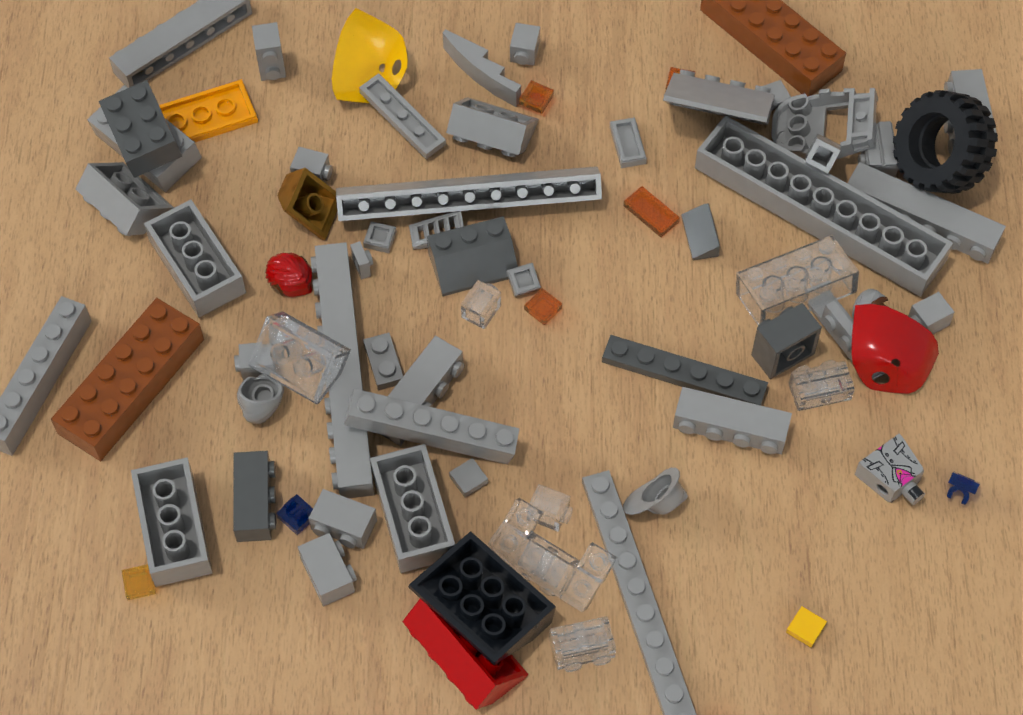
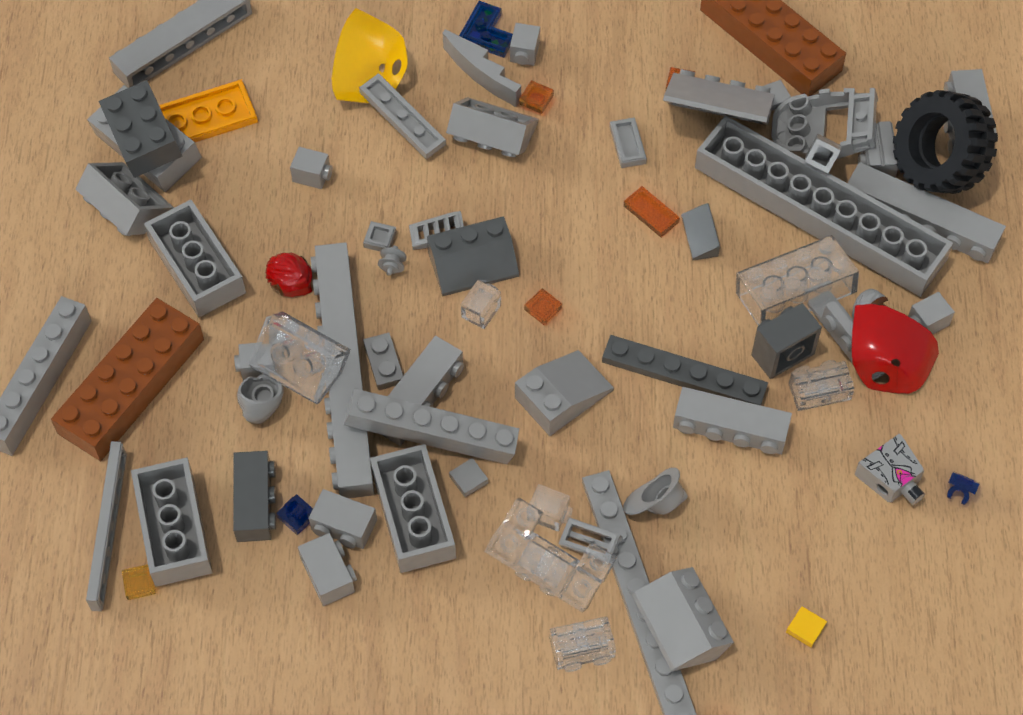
(106, 527): none -> light grey tile
(268, 51): light grey brick -> none
(308, 201): pearl gold slope -> none
(361, 259): light grey plate -> none
(392, 260): none -> light grey wheel
(463, 664): red slope -> none
(468, 193): light grey brick -> none
(482, 32): none -> clear blue tile
(484, 599): black slope -> none
(523, 279): light grey tile -> none
(561, 390): none -> light grey slope
(611, 548): none -> light grey tile
(683, 619): none -> light grey slope

